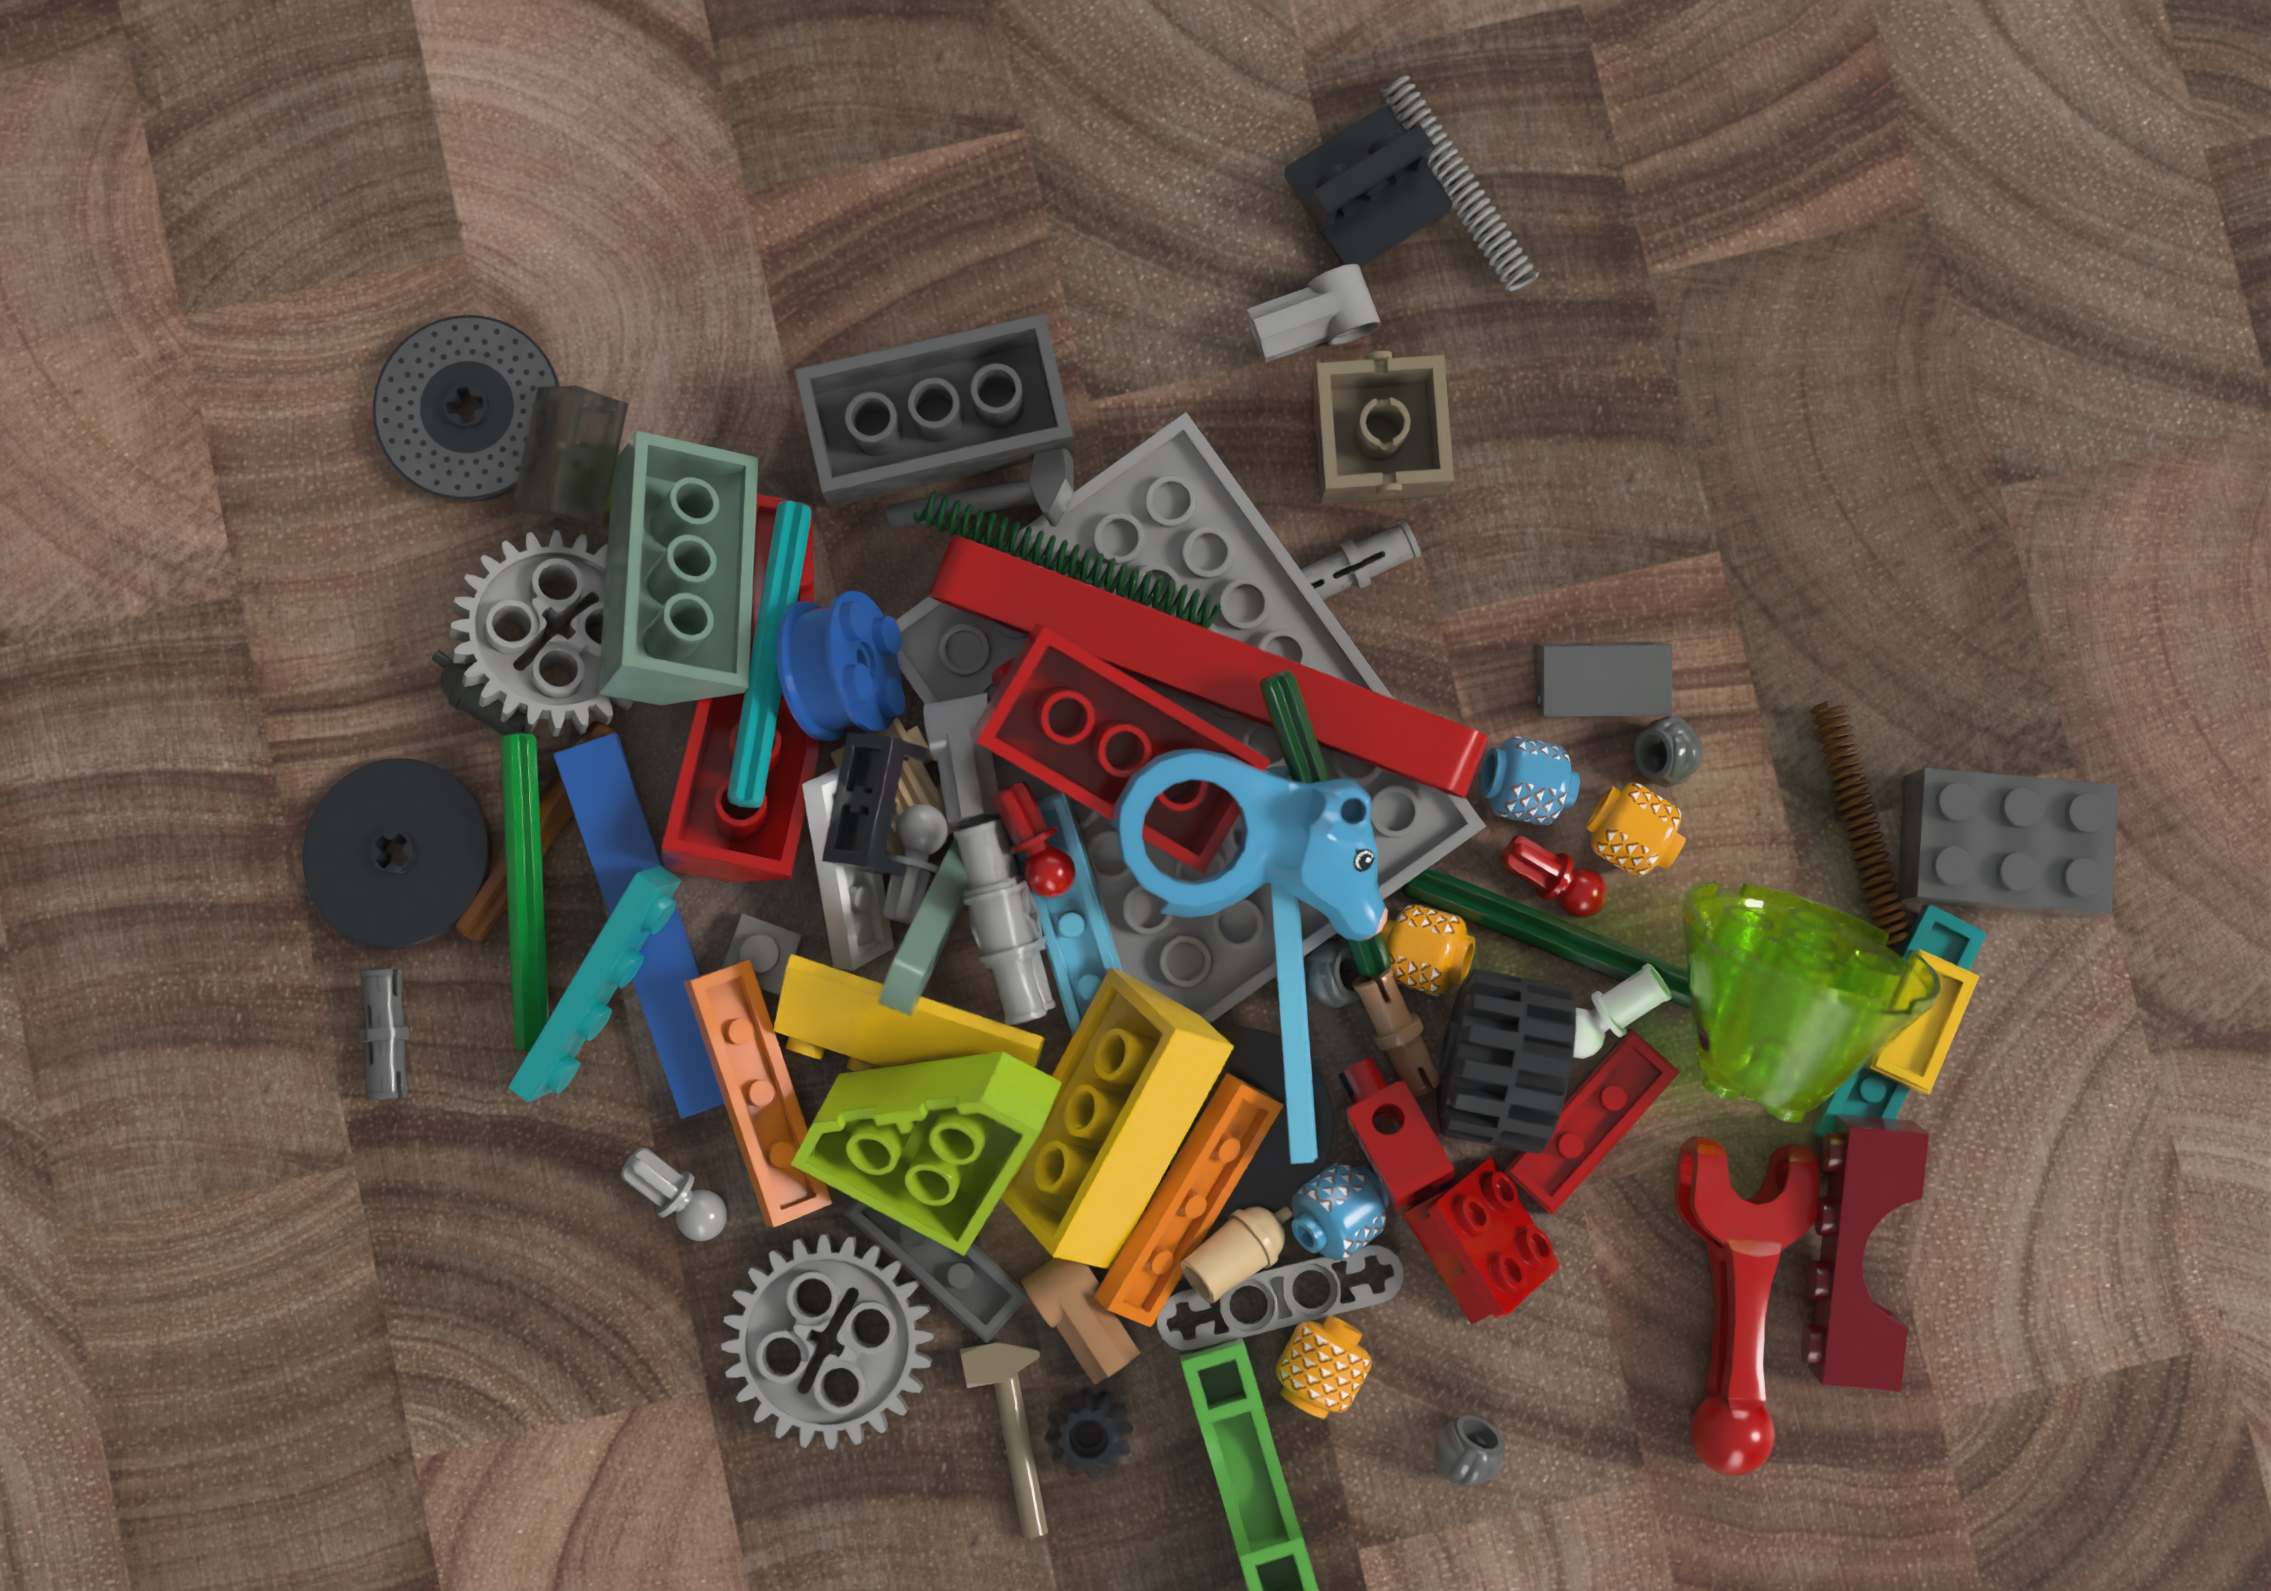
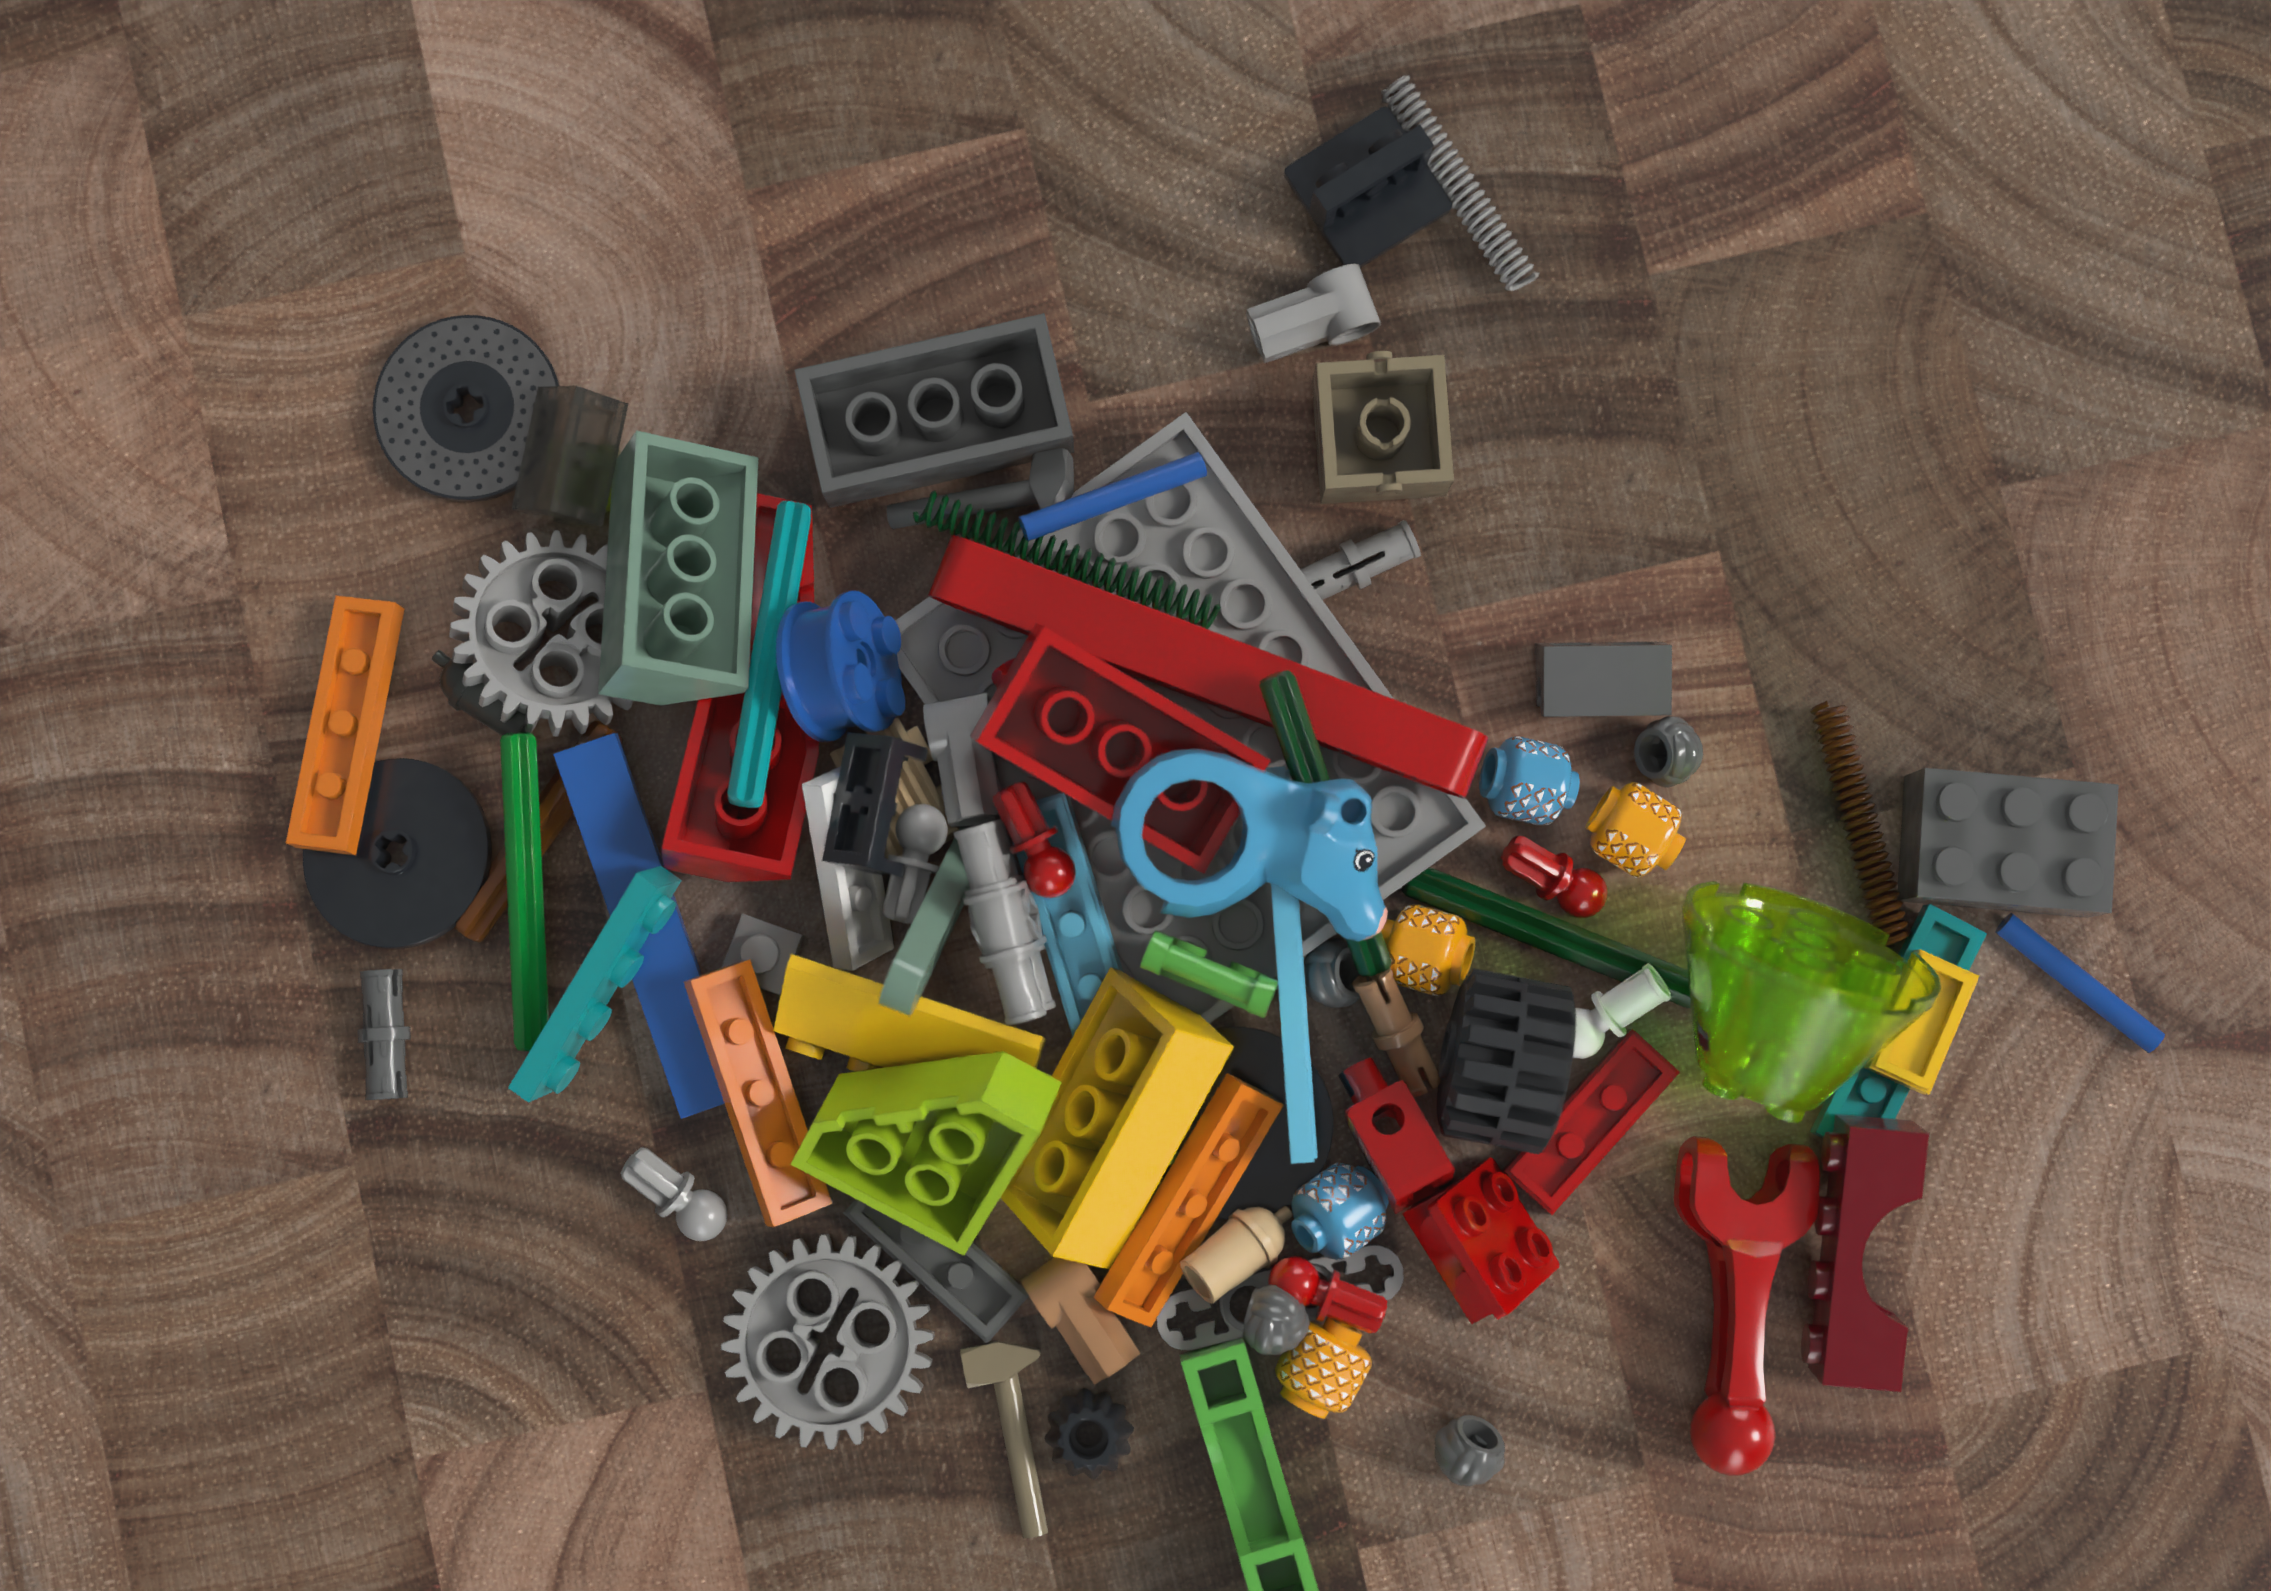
(345, 725): none -> orange plate
(1112, 496): none -> blue bar
(1188, 966): none -> bright green plate
(1274, 1321): none -> dark grey piece
(1334, 1298): none -> red axle
(2080, 983): none -> blue bar

